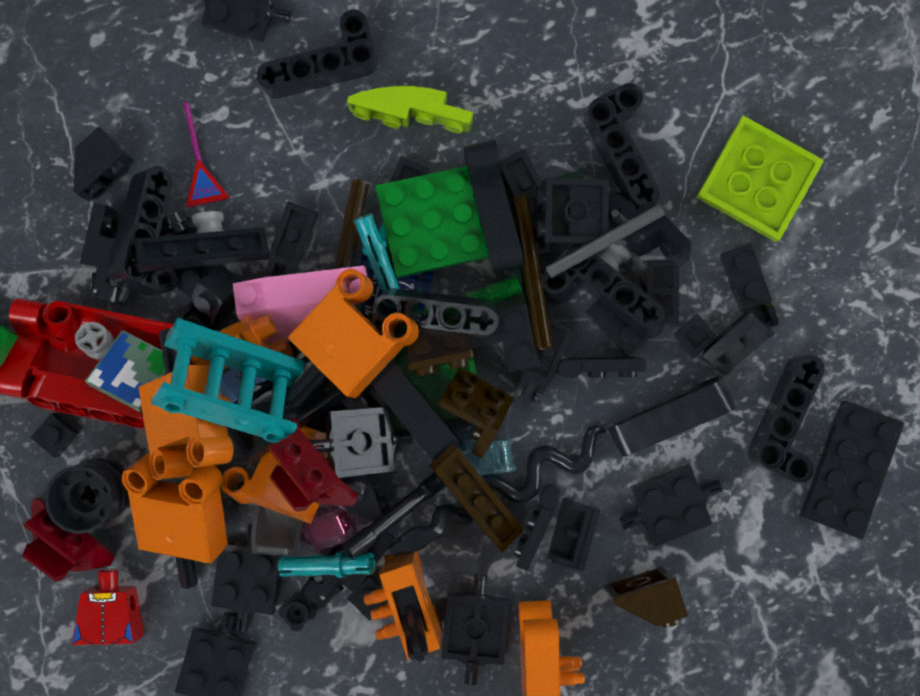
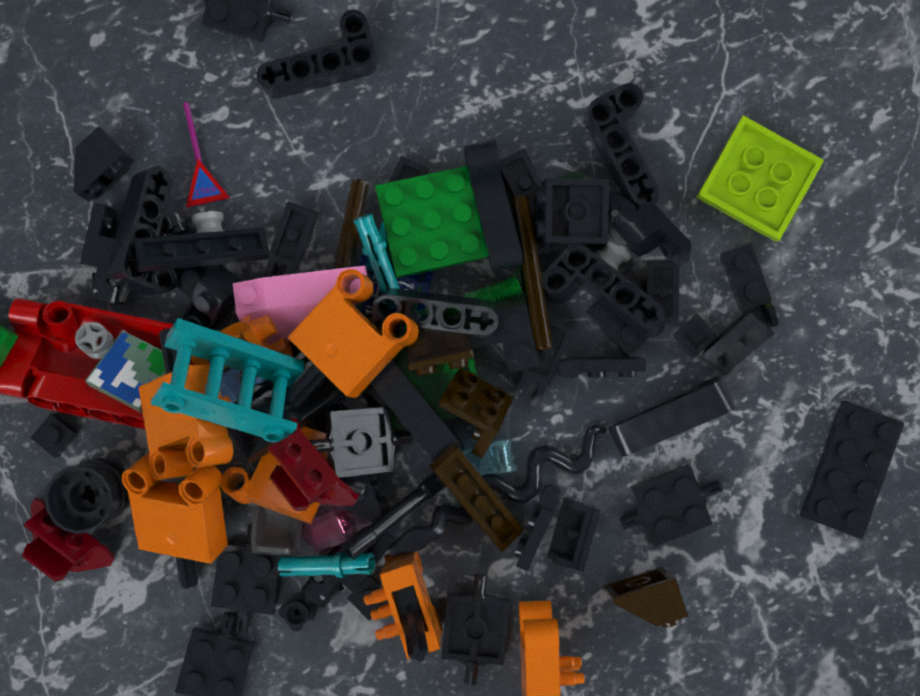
(108, 613): red torso -> none
(399, 103): lime slope -> none
(605, 240): dark grey piece -> none
(792, 416): black beam -> none

